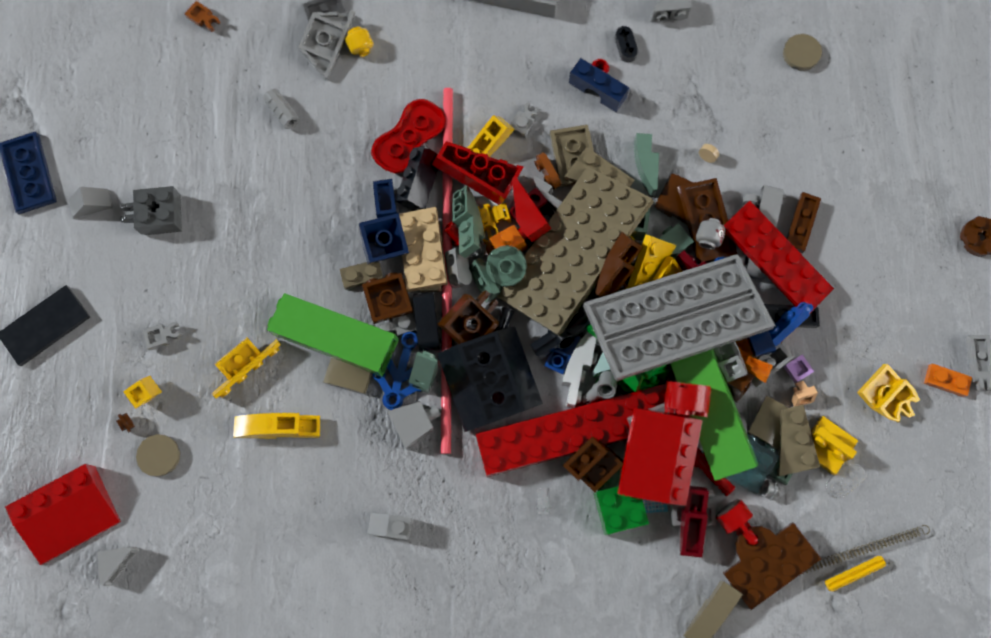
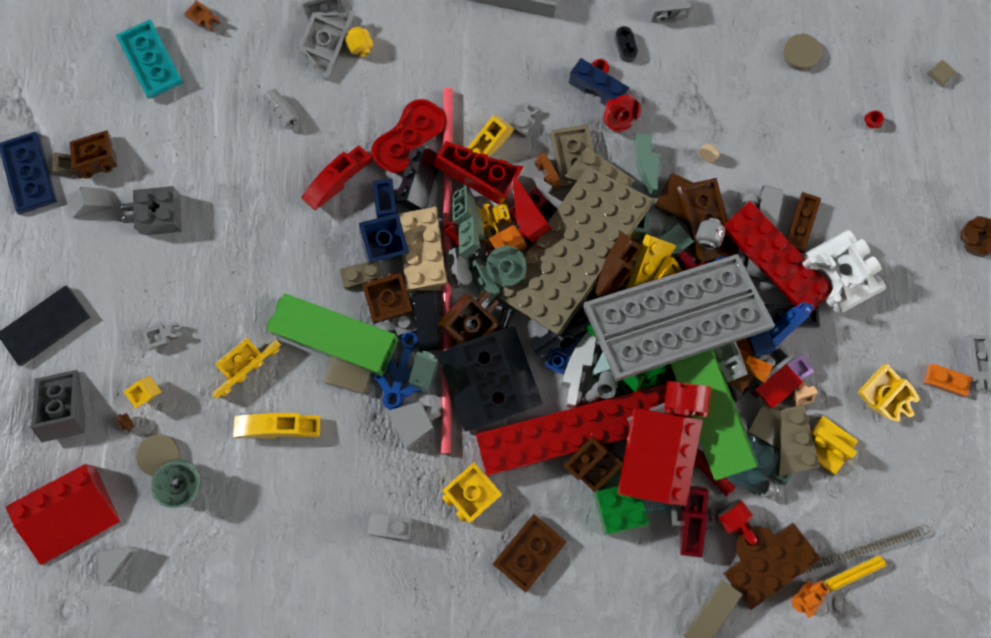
(58, 406): none -> dark grey slope
(61, 164): none -> dark tan slope
(93, 155): none -> reddish brown plate
(149, 59): none -> teal plate
(168, 493): none -> sand green wheel
(334, 175): none -> red slope
(470, 493): none -> yellow plate
(529, 553): none -> reddish brown plate
(614, 107): none -> red plate
(777, 386): none -> red panel
(809, 597): none -> orange hips
(854, 287): none -> white piece
(877, 116): none -> red plate
(941, 73): none -> dark tan tile

